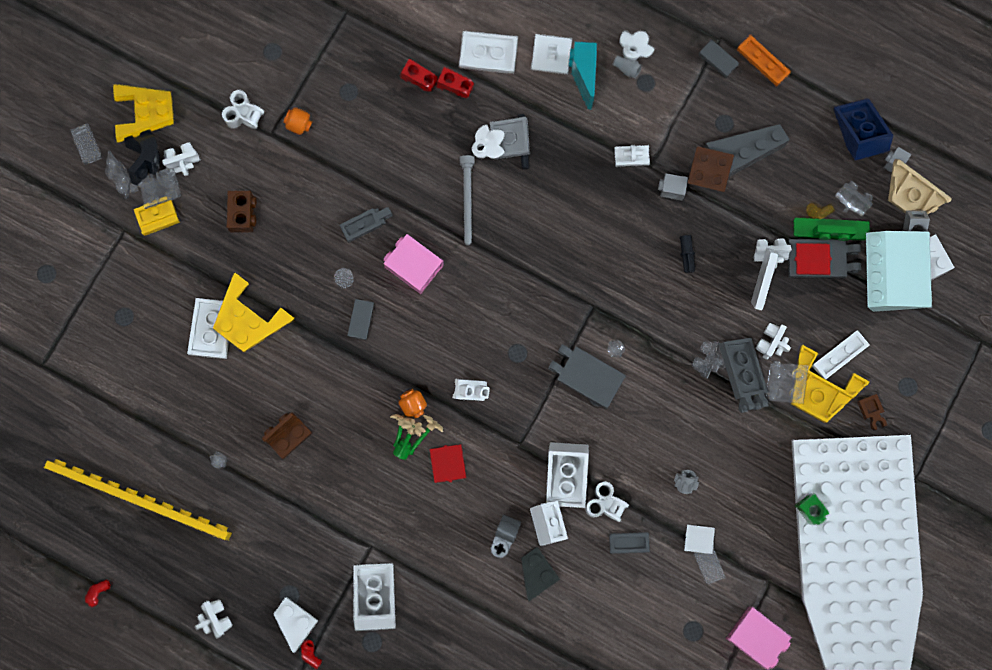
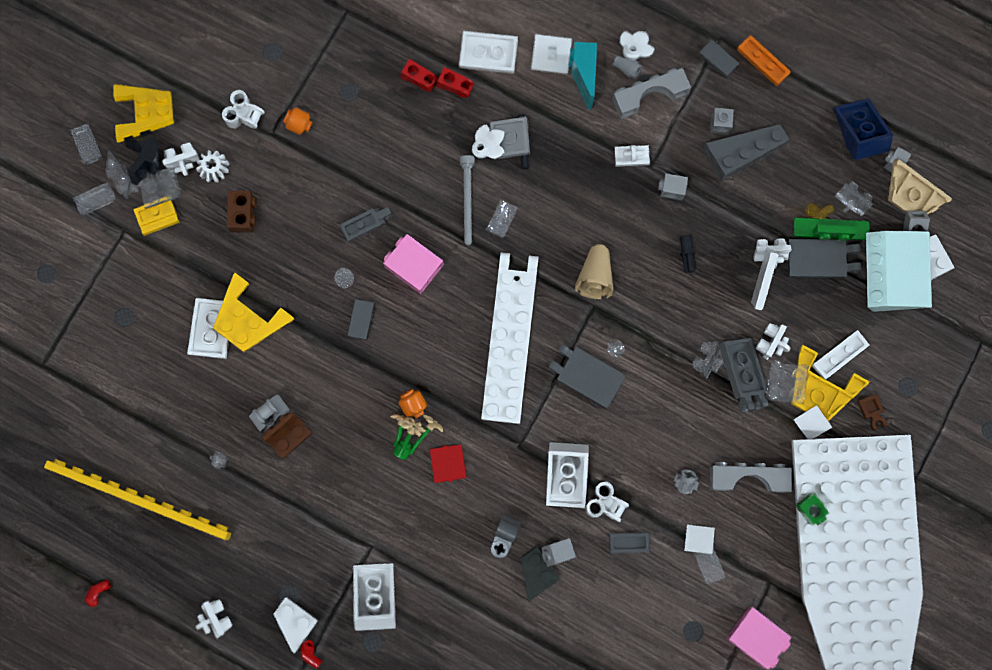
(94, 198): none -> clear tile
(214, 172): none -> white gear
(269, 413): none -> light grey piece
(471, 390): white hips -> none
(502, 219): none -> clear hips
(509, 342): none -> white hinge
(548, 523): white panel -> none
(558, 552): none -> light grey brick
(596, 274): none -> tan cone
(672, 84): none -> light grey arch
(710, 169): reddish brown bracket -> none
(721, 121): none -> light grey brick
(775, 478): none -> light grey arch
(812, 259): red piece -> none
(812, 423): none -> white sticker

